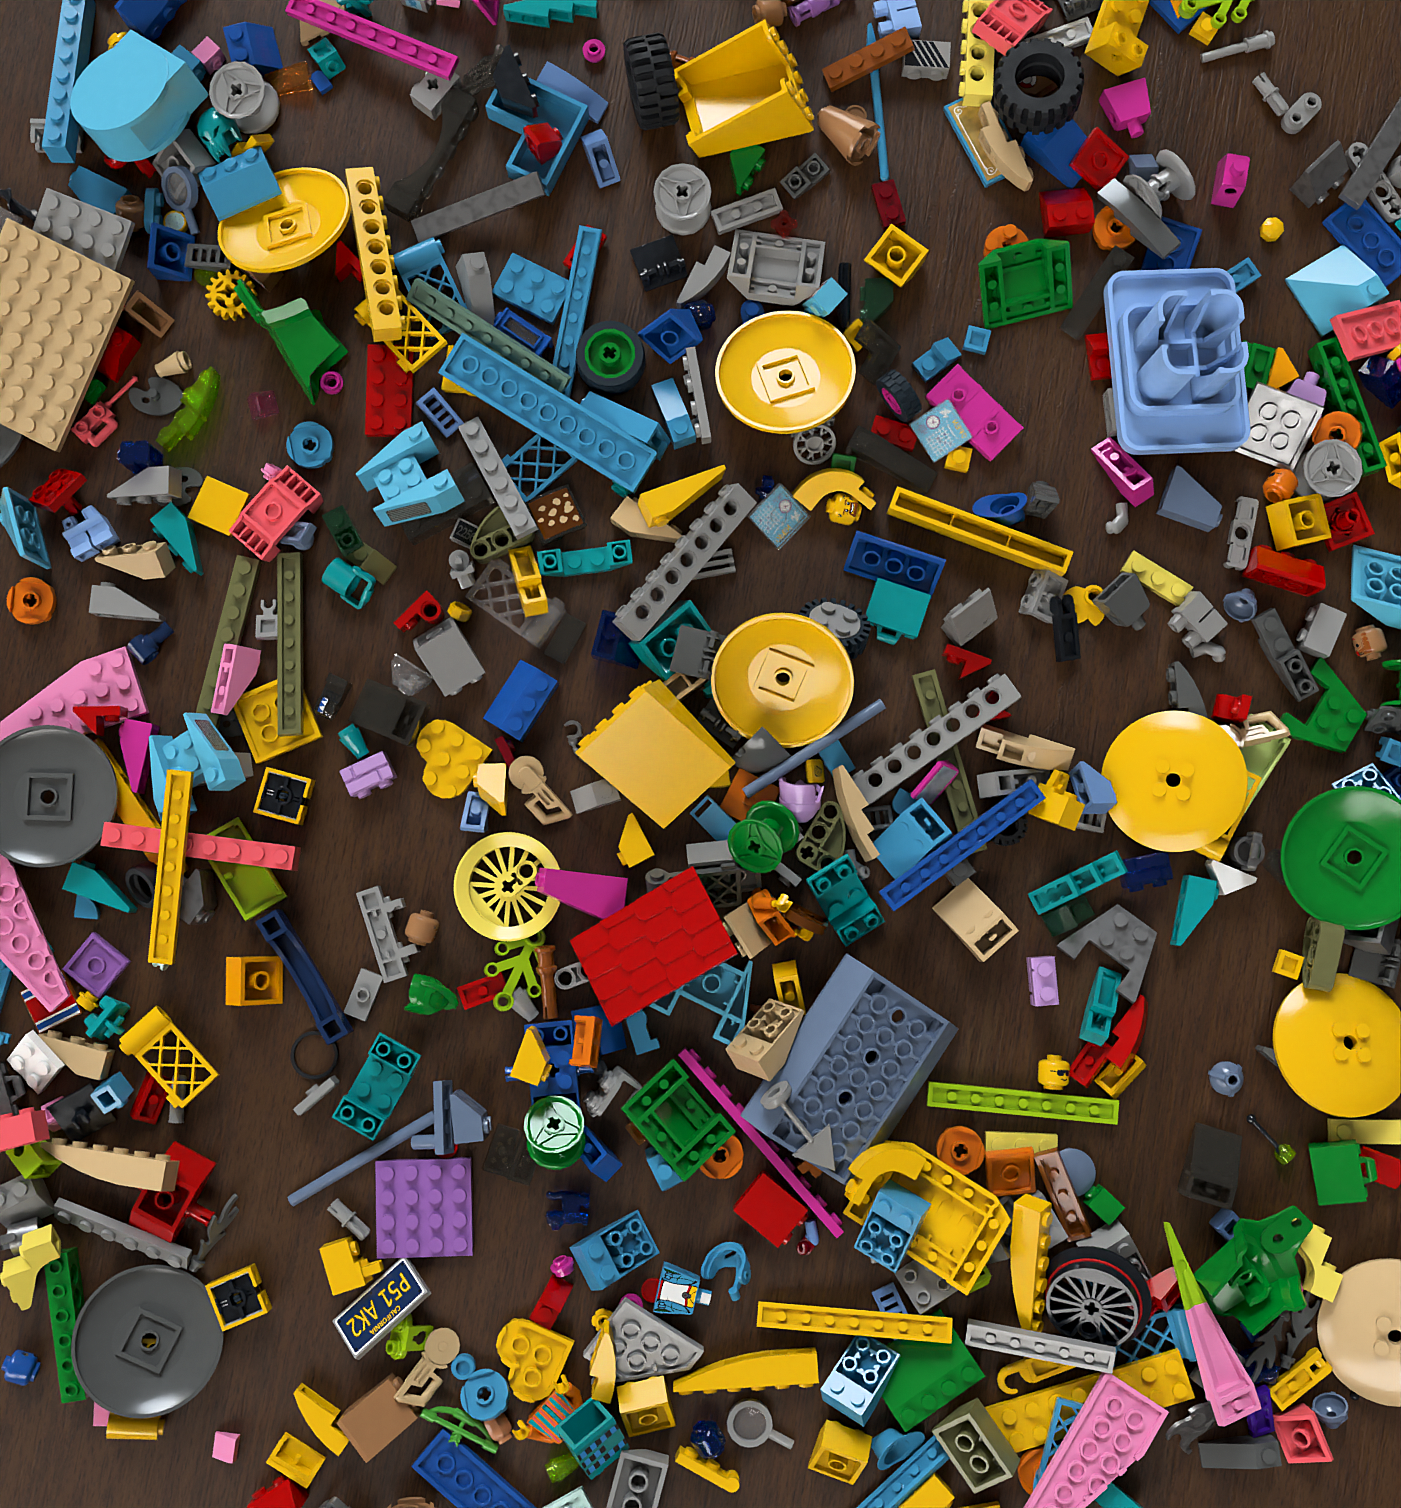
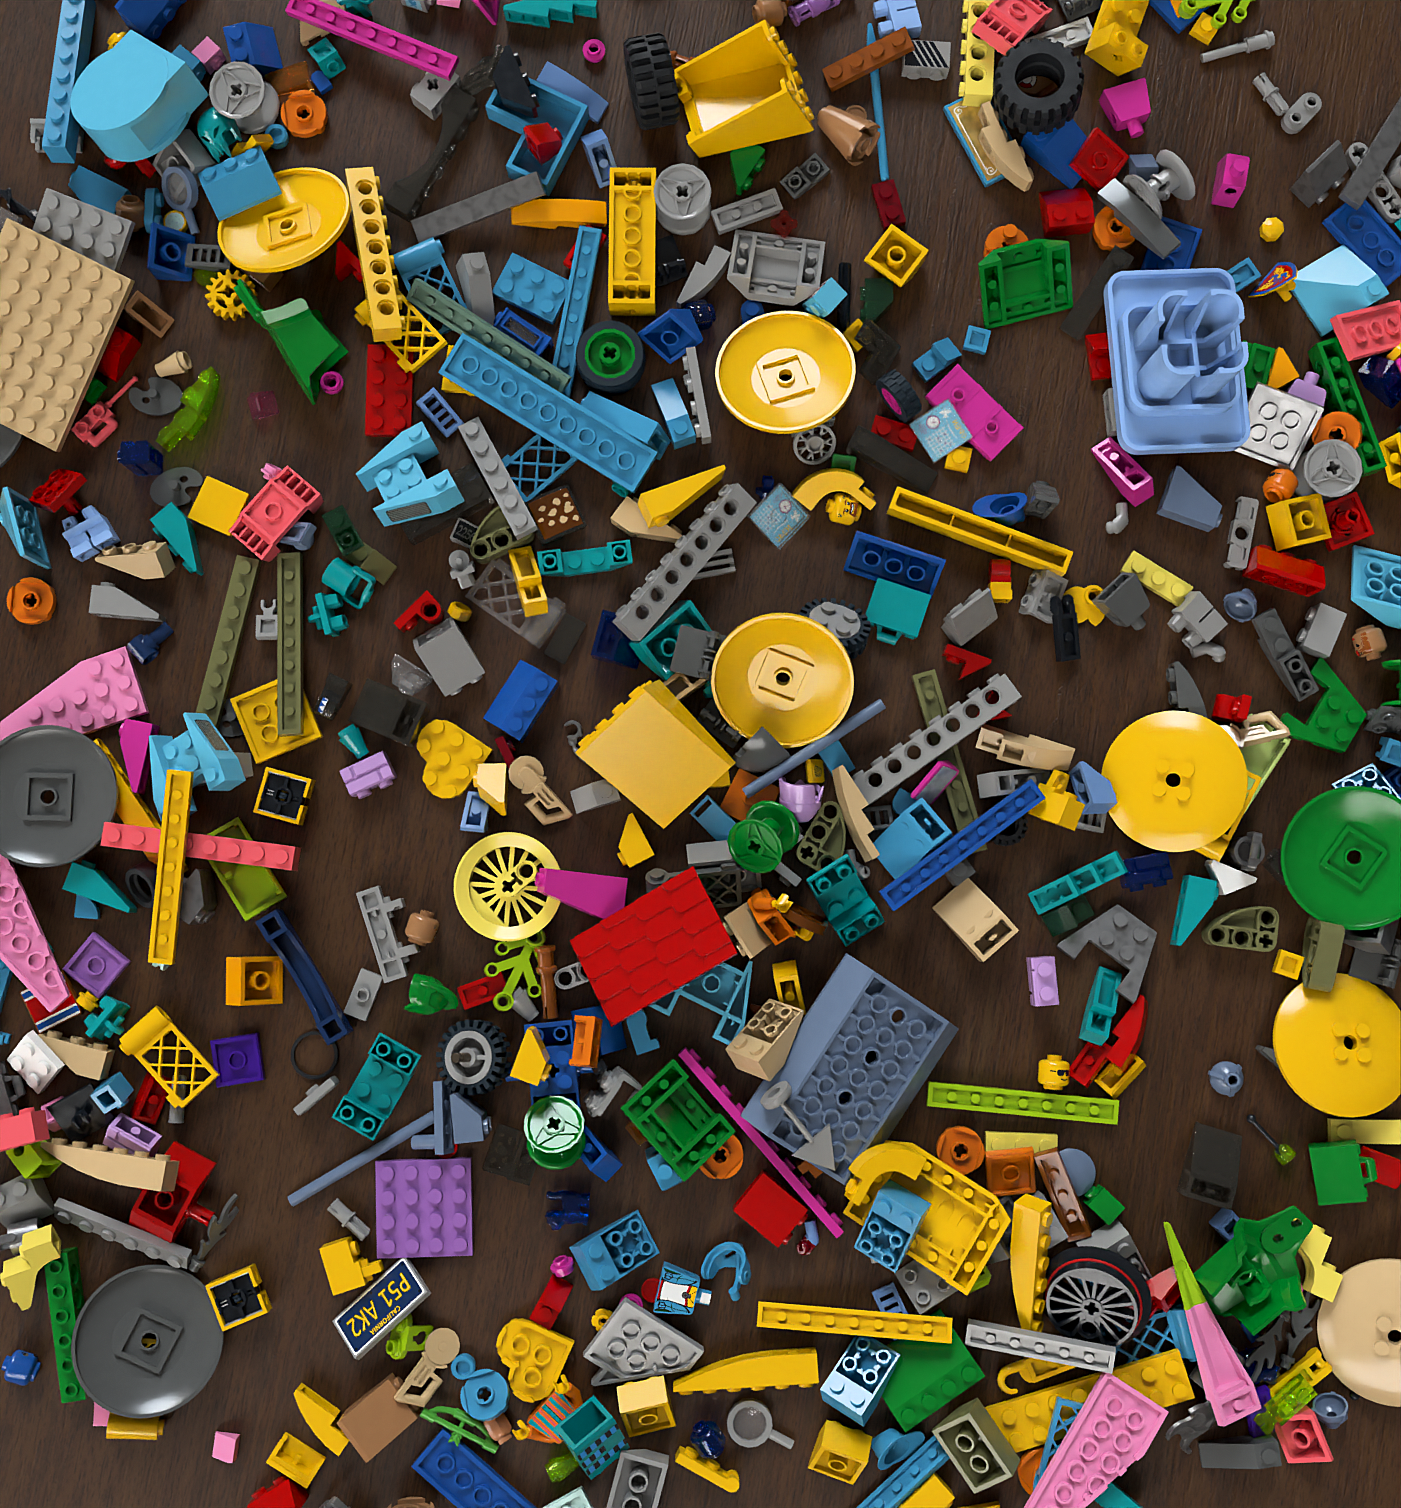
(94, 716): red slope -> none
(132, 1135): none -> lavender brick
(153, 483): light grey slope -> none
(235, 673): bright pink slope -> none
(238, 1059): none -> dark purple tile
(279, 136): none -> dark azure tile
(299, 438): dark azure plate -> none
(309, 126): none -> orange plate
(325, 616): none -> teal hips
(473, 1057): none -> wheel
(559, 212): none -> light orange slope
(604, 1365): yellow slope -> none
(632, 242): none -> yellow plate
(999, 580): none -> leg
(1249, 923): none -> olive beam
(1279, 280): none -> shield
(1285, 1404): none -> clear neon green plate

